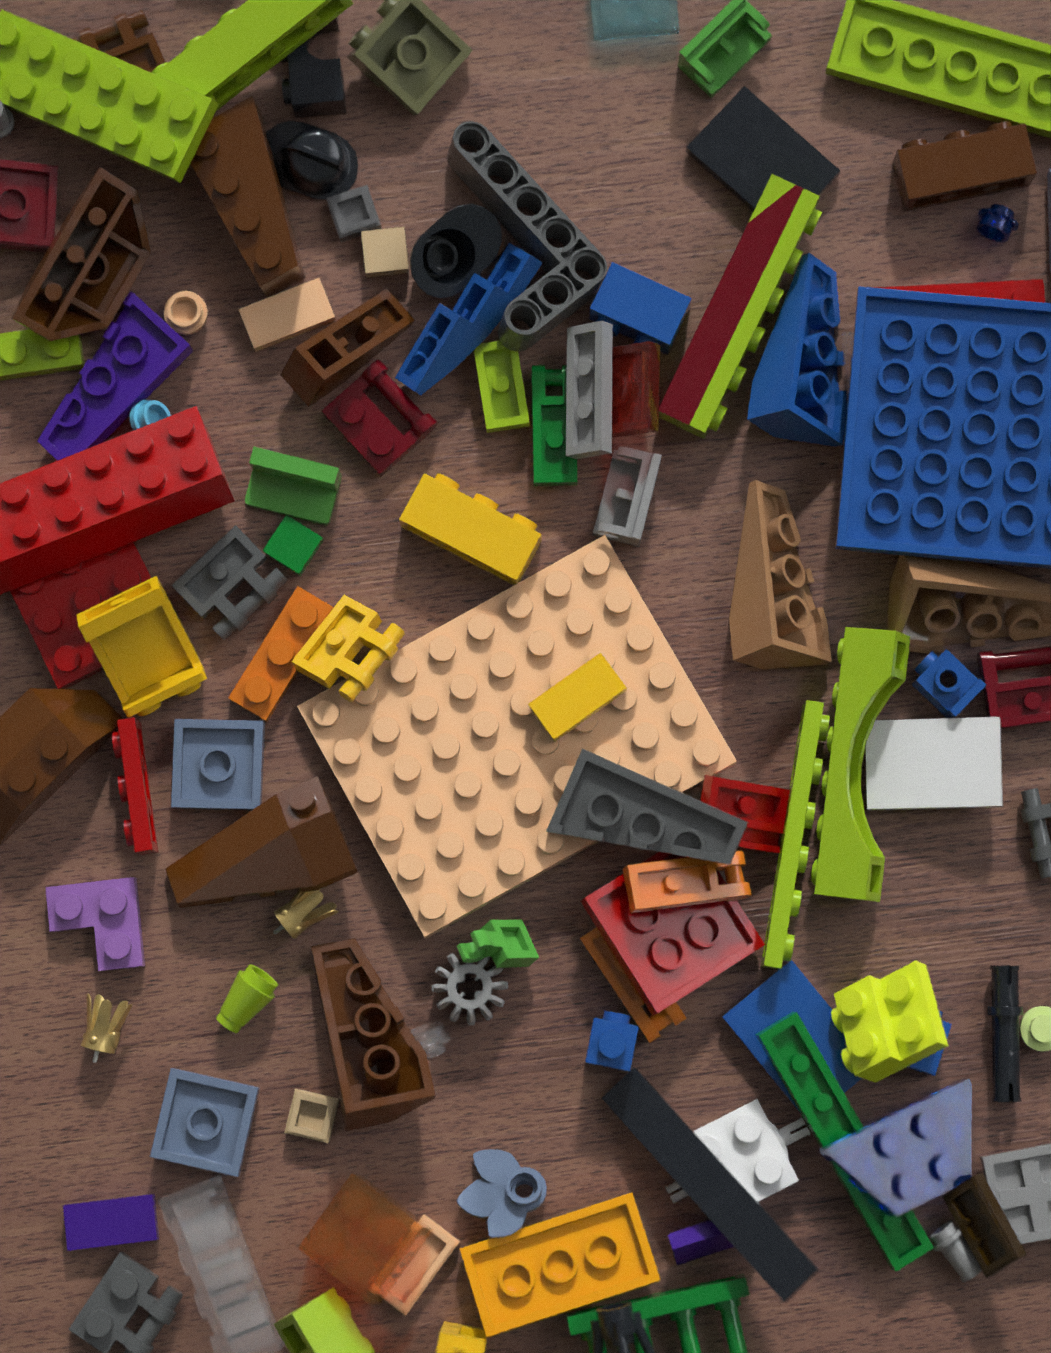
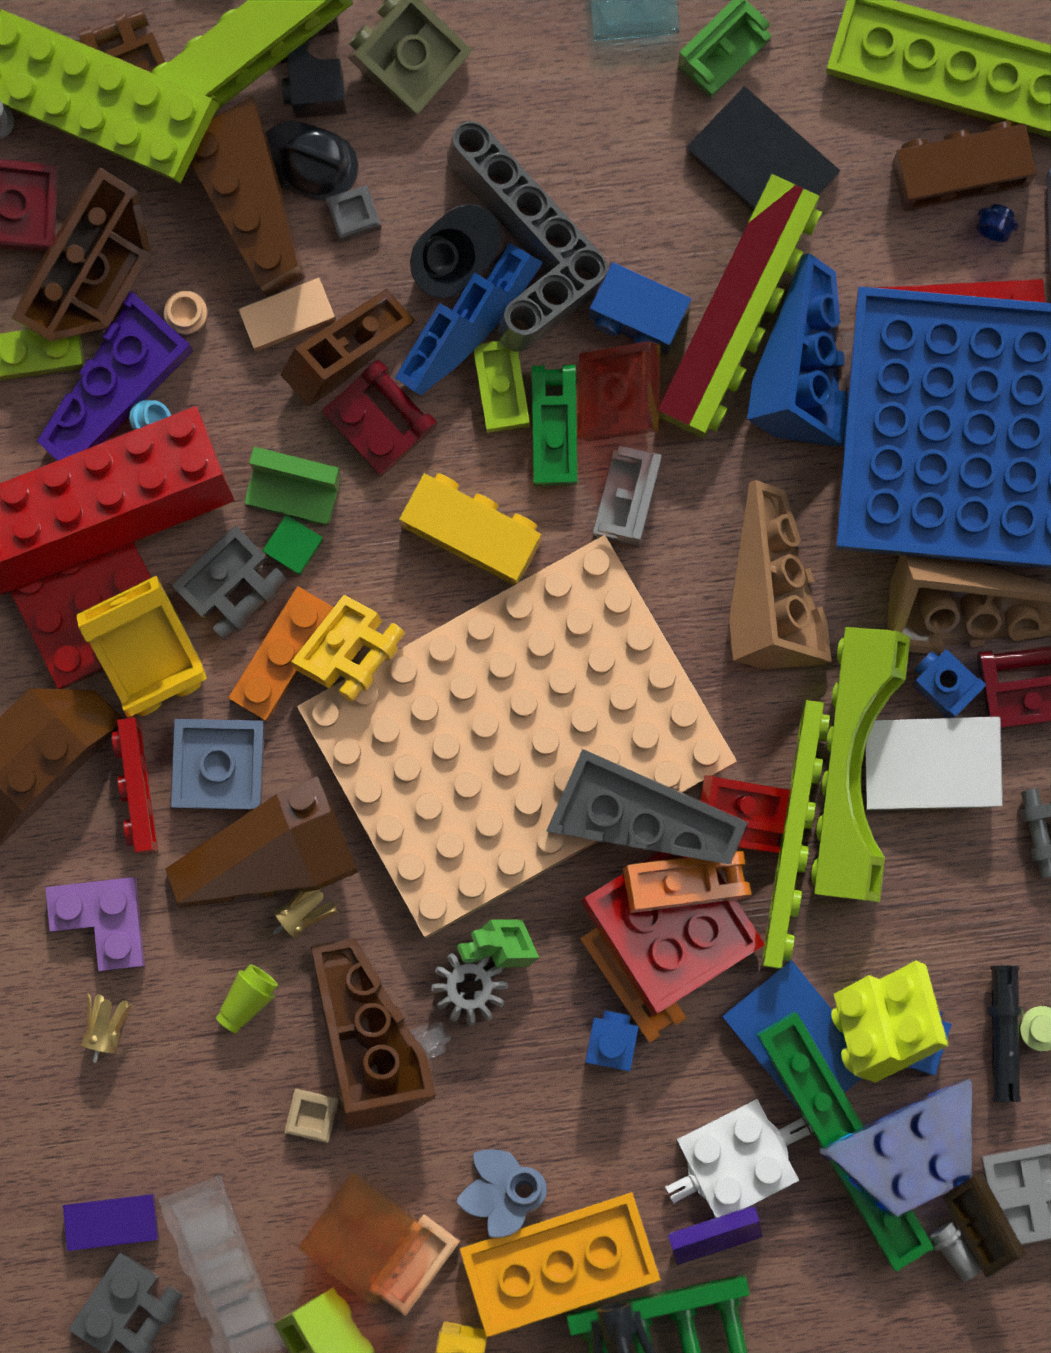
(205, 1122): sand blue plate -> none
(385, 252): tan tile -> none
(577, 697): yellow tile -> none
(589, 390): light grey plate -> none
(711, 1185): black tile -> none

